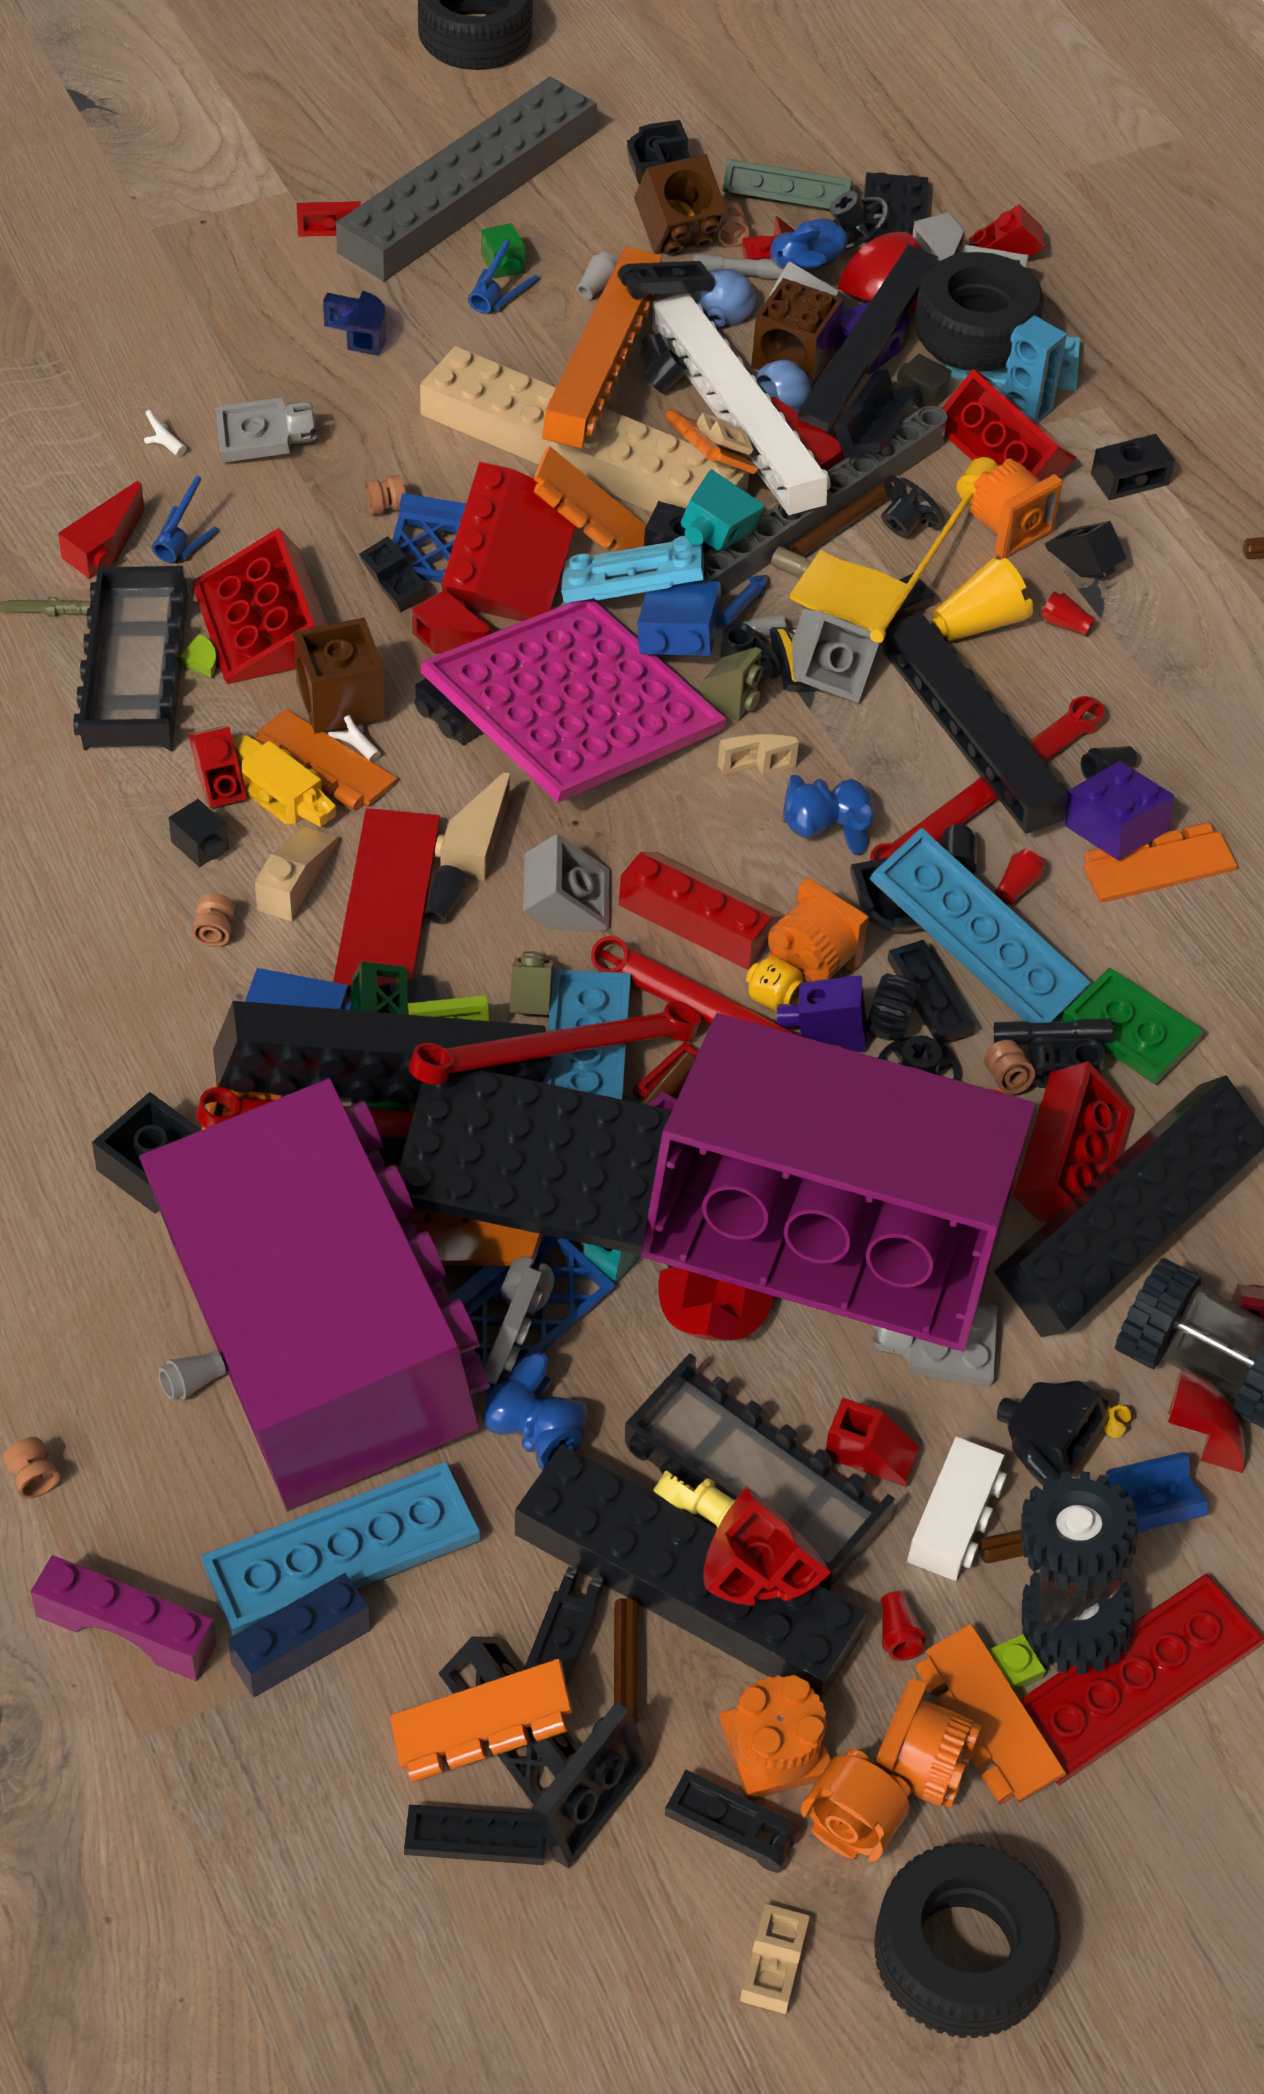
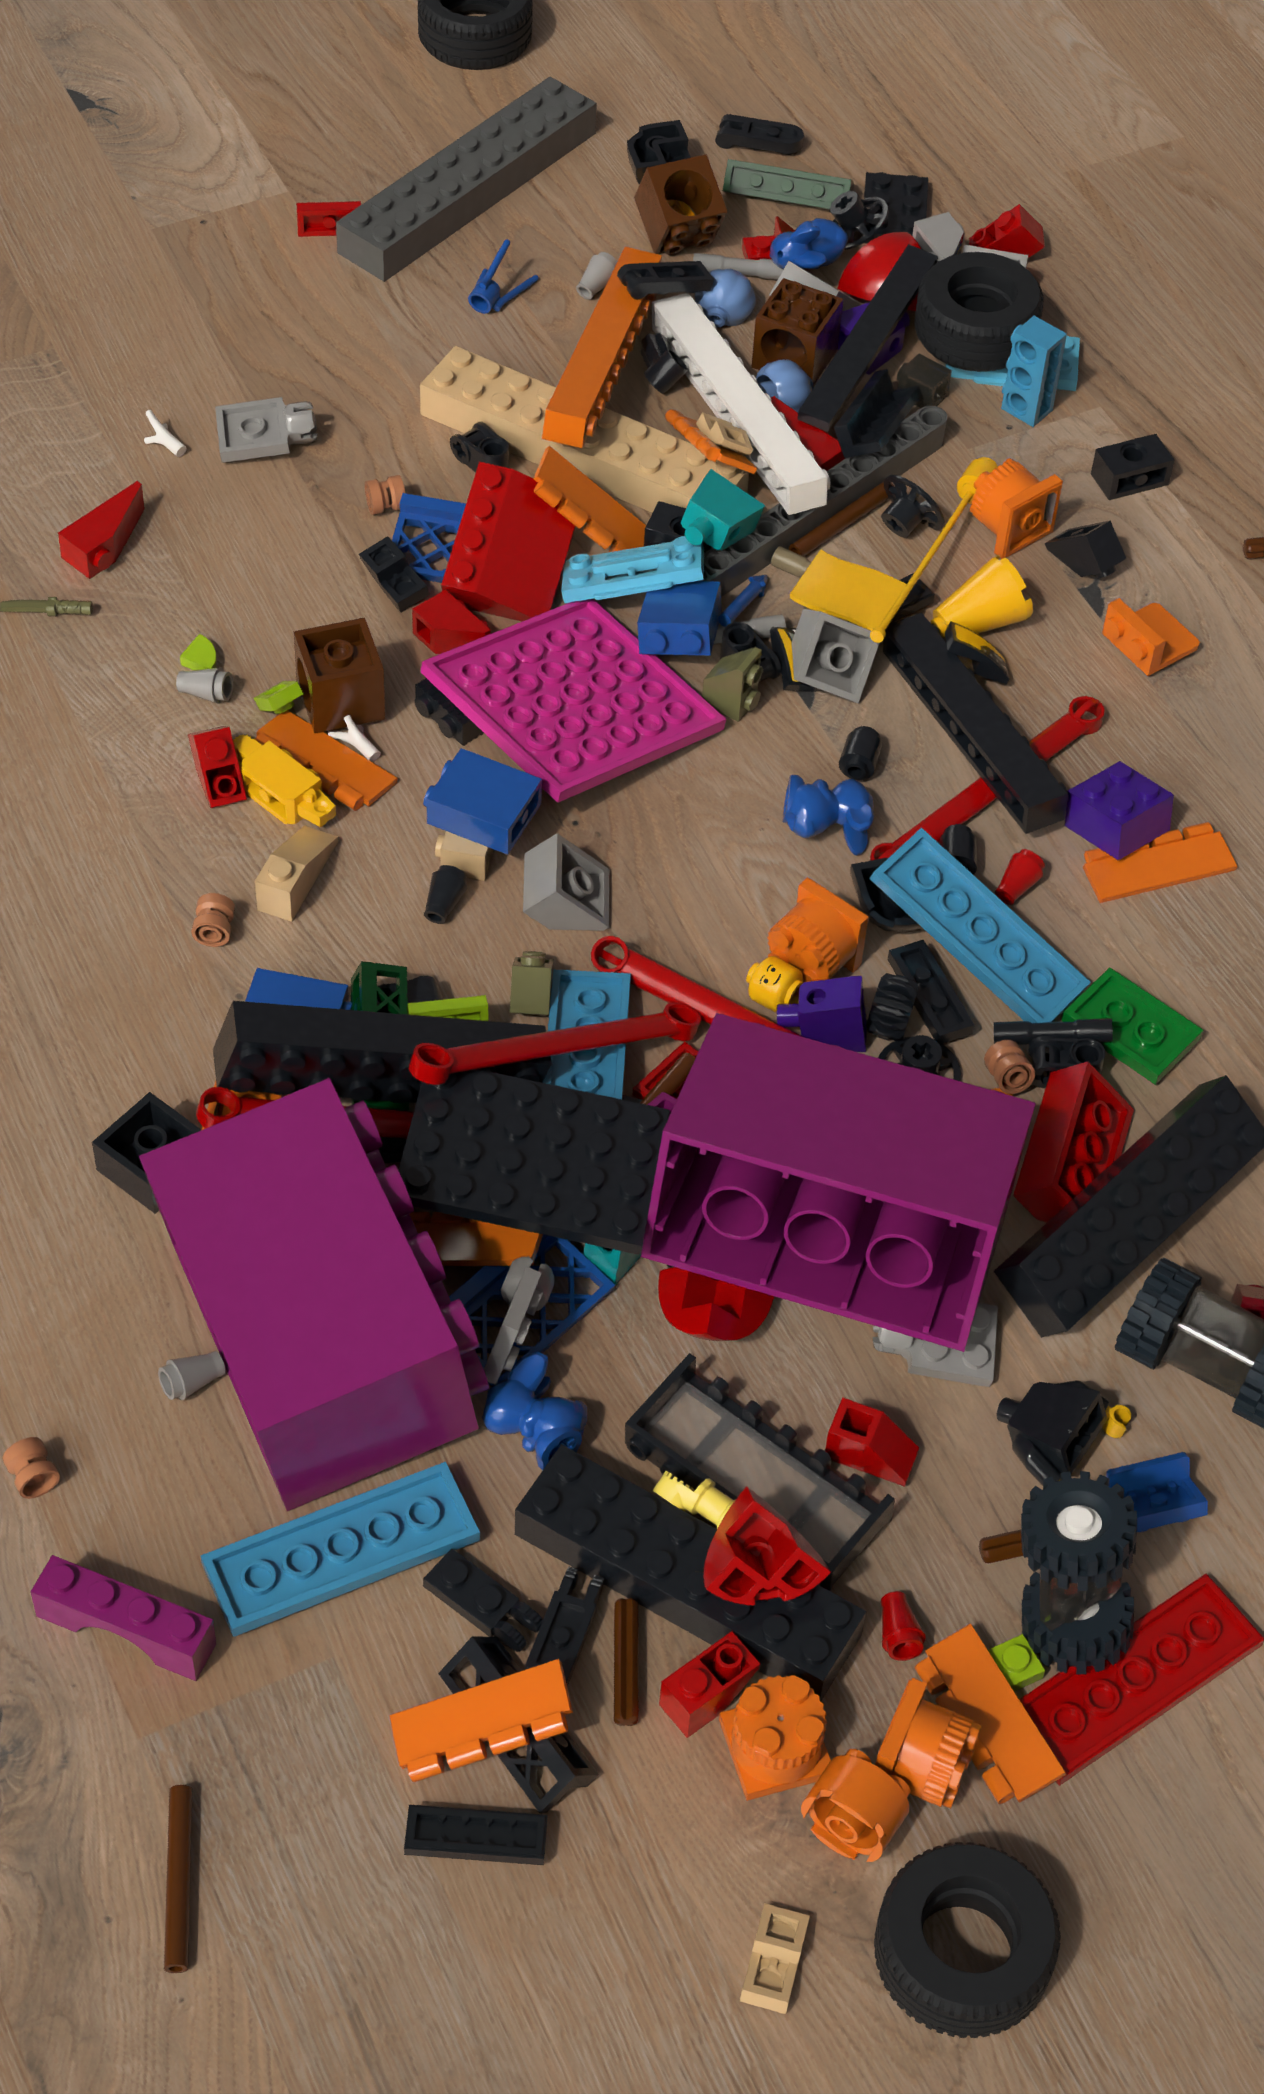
(132, 657): window -> none
(172, 539): blue plant -> none
(178, 1879): none -> reddish brown piece
(198, 833): black brick -> none
(207, 684): none -> light grey cone
(256, 605): red slope -> none
(279, 697): none -> lime plate
(299, 1635): dark blue brick -> none
(361, 318): clear blue brick -> none
(388, 892): red tile -> none
(480, 445): none -> black piece
(481, 1599): none -> black hinge
(483, 800): none -> blue brick
(514, 258): green brick -> none
(591, 1785): black plate -> none
(697, 908): red slope -> none
(707, 1684): none -> red slope
(732, 1820): black plate -> none
(733, 226): nougat wheel -> none
(759, 134): none -> black plate
(766, 751): tan slope -> none
(860, 753): none -> black brick
(957, 1509): white brick -> none
(985, 657): none -> black slope
(992, 425): red slope -> none
(1066, 614): red cone -> none
(1101, 758): black cone -> none
(1148, 636): none -> orange bracket
(1206, 1409): red brick -> none

